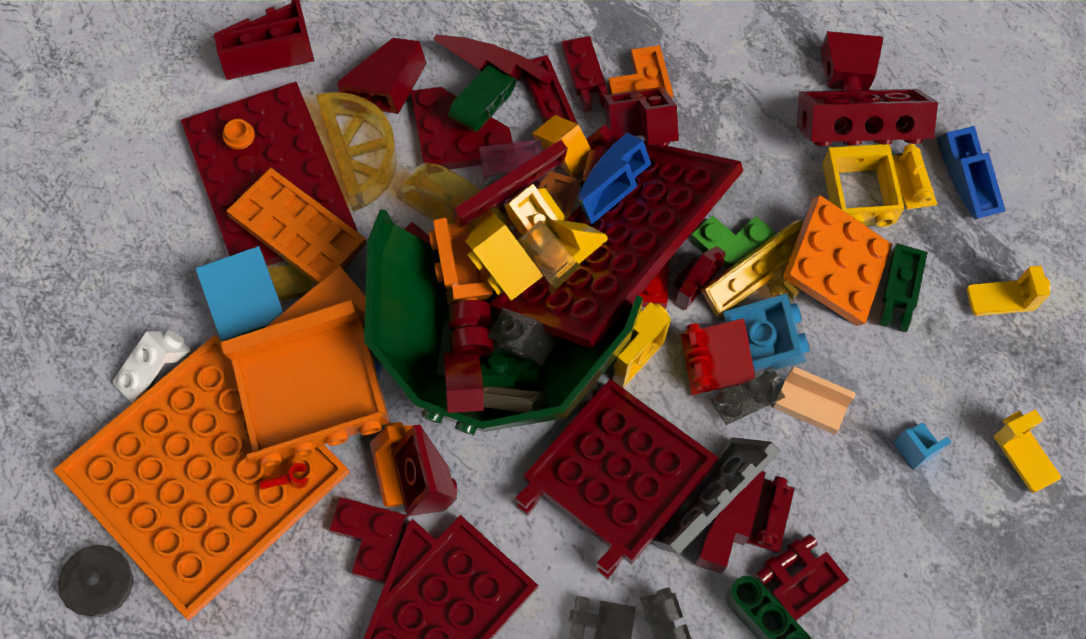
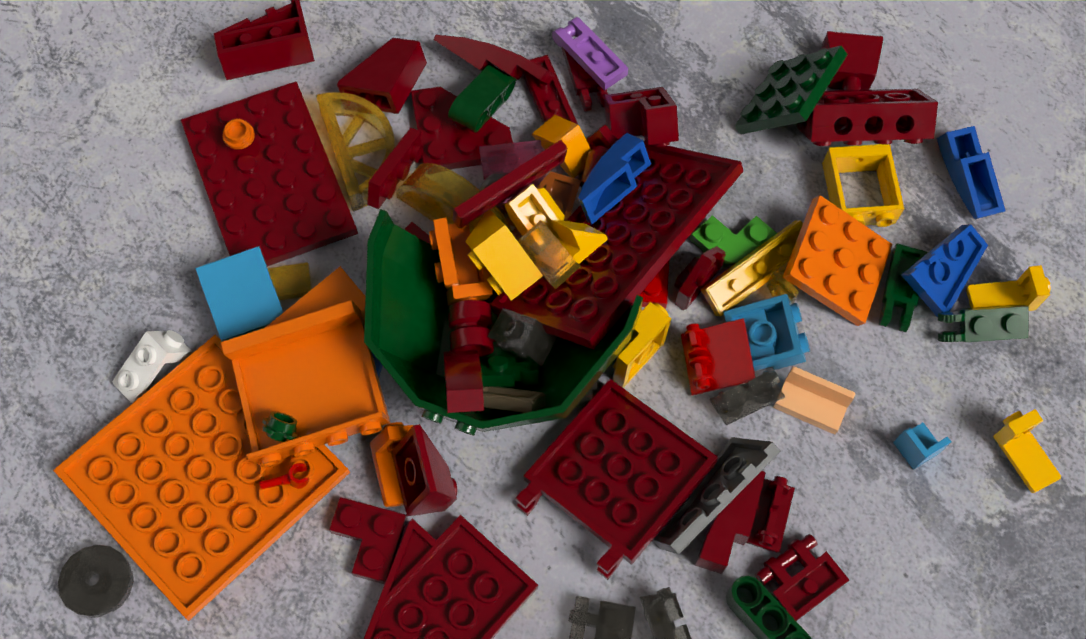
(280, 426): none -> dark green plate
(296, 227): orange plate -> none
(394, 168): none -> dark red plate
(590, 53): none -> medium lavender plate
(648, 69): orange plate -> none
(790, 90): none -> dark green plate
(913, 178): yellow hinge -> none
(946, 268): none -> blue wing
(986, 324): none -> hinge

